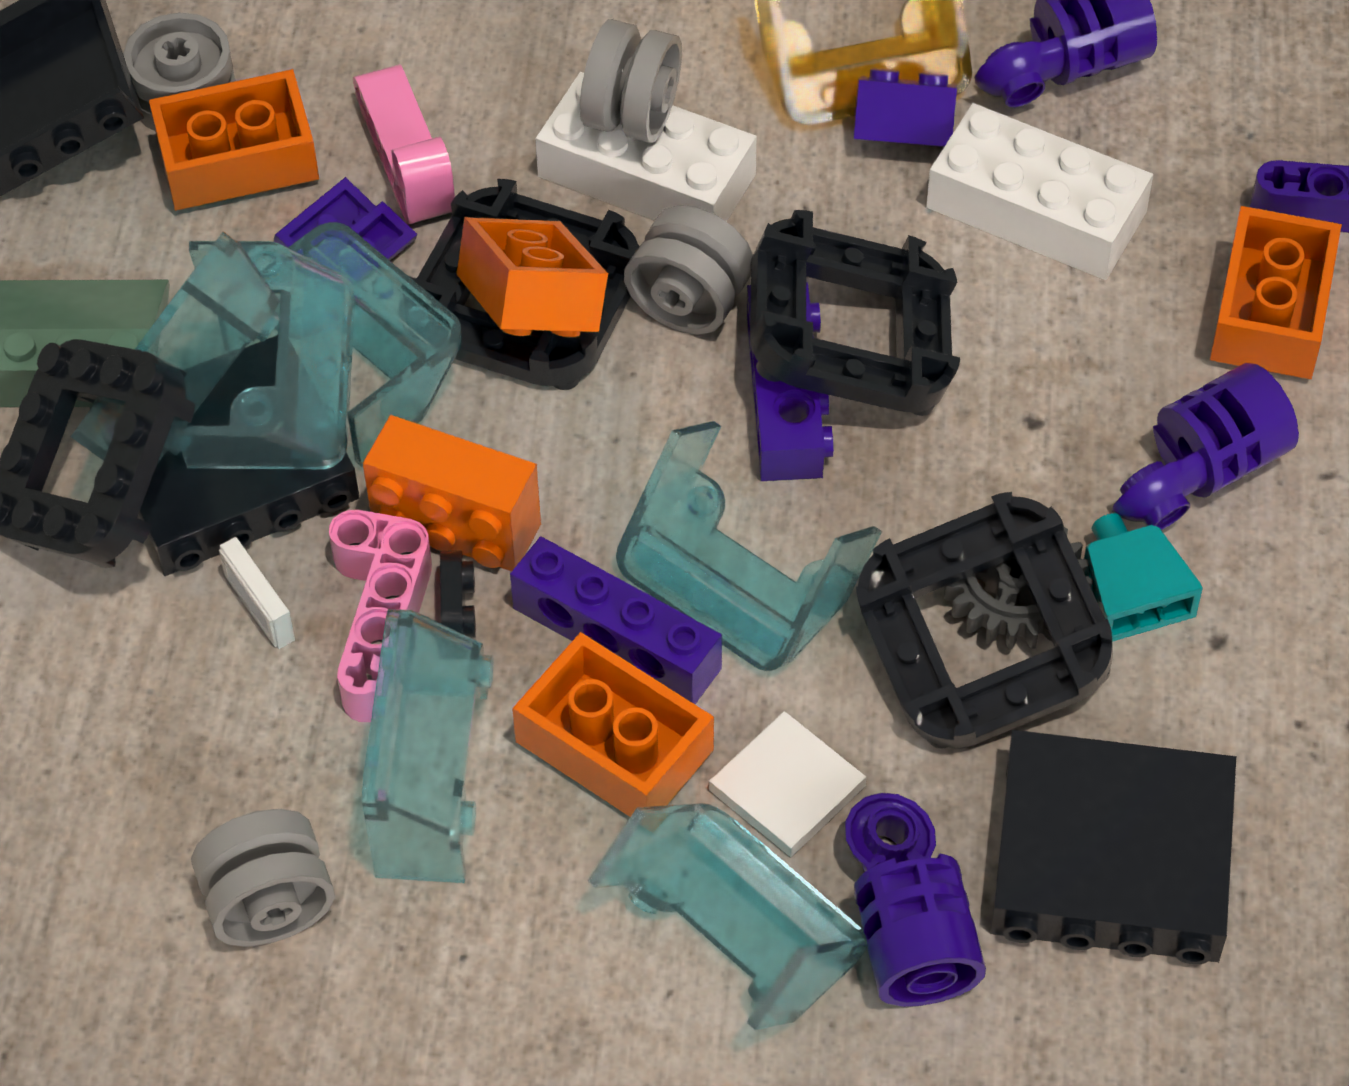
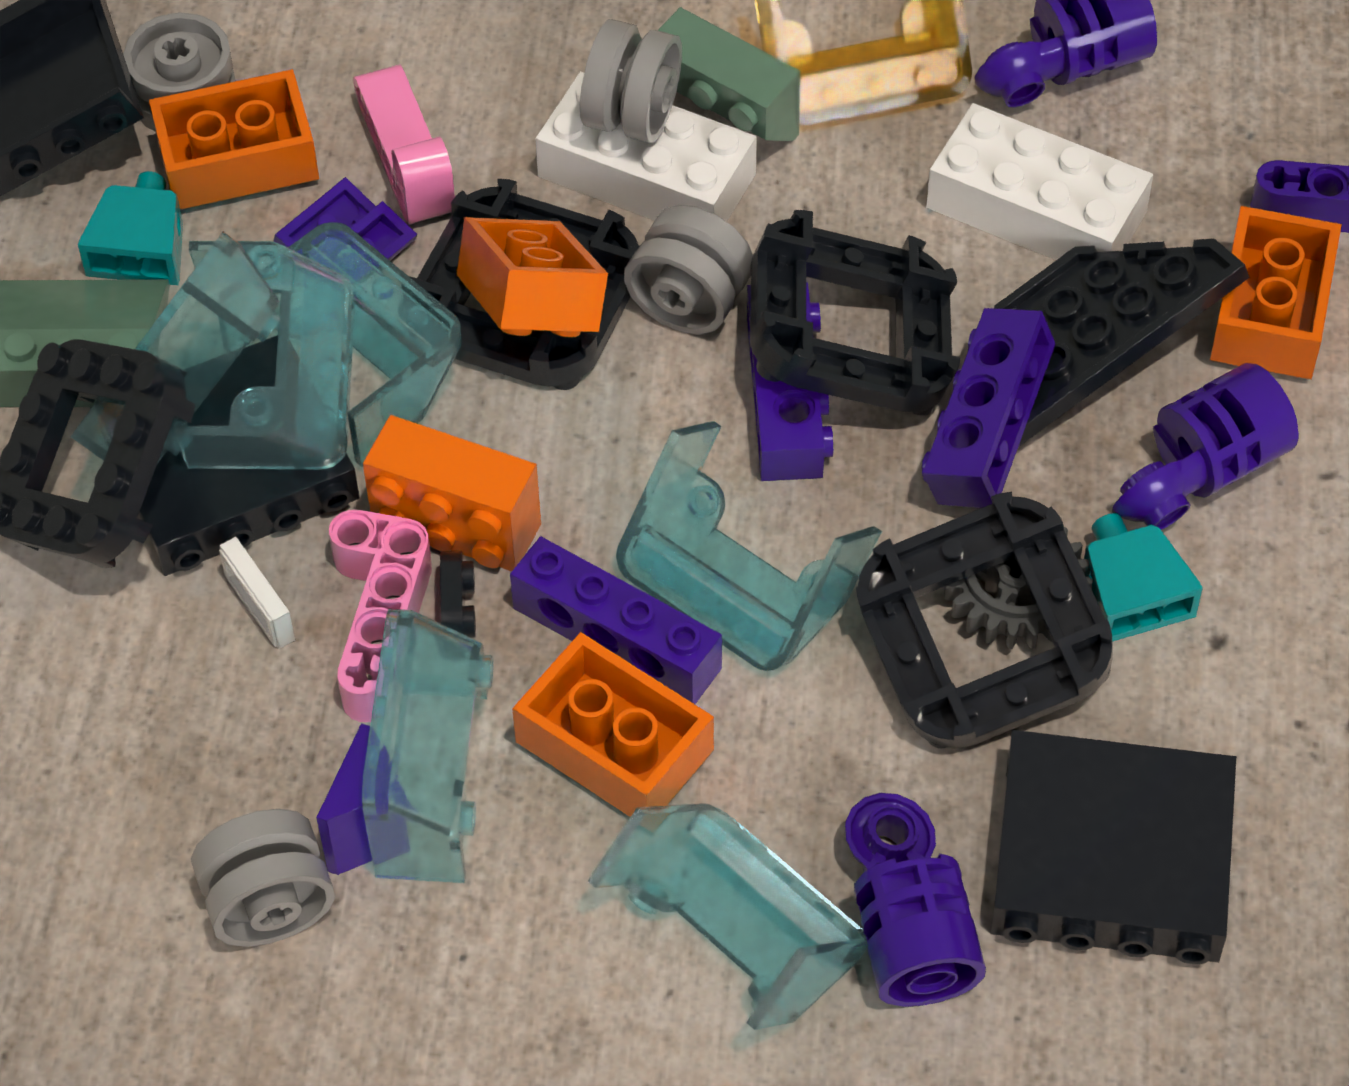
(135, 233): none -> teal torso
(342, 814): none -> dark purple slope
(736, 79): none -> sand green slope
(787, 783): white tile -> none
(905, 109): dark purple brick -> none
(988, 407): none -> dark purple brick
(1115, 310): none -> black plate

